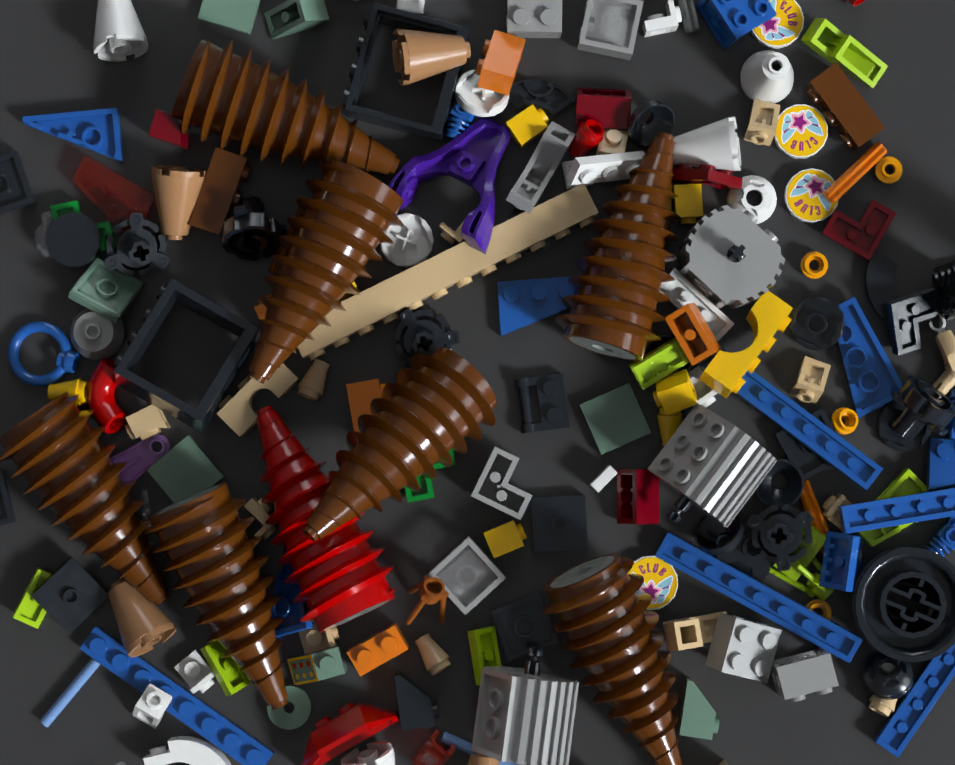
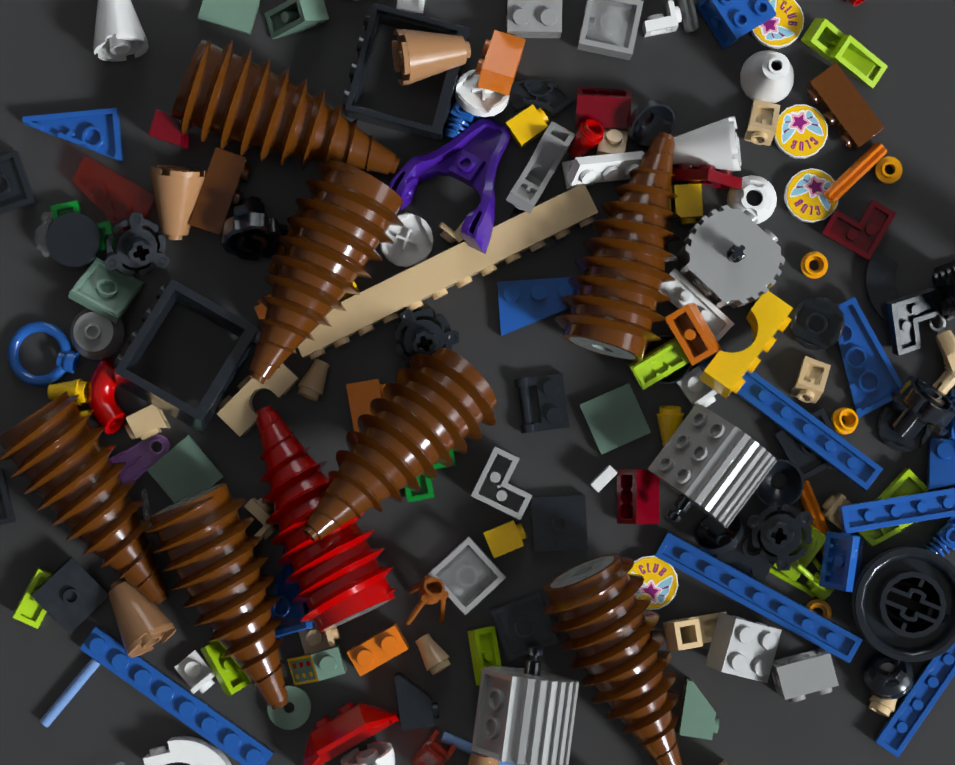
(152, 705): white bracket -> none
(675, 392): yellow brick -> none

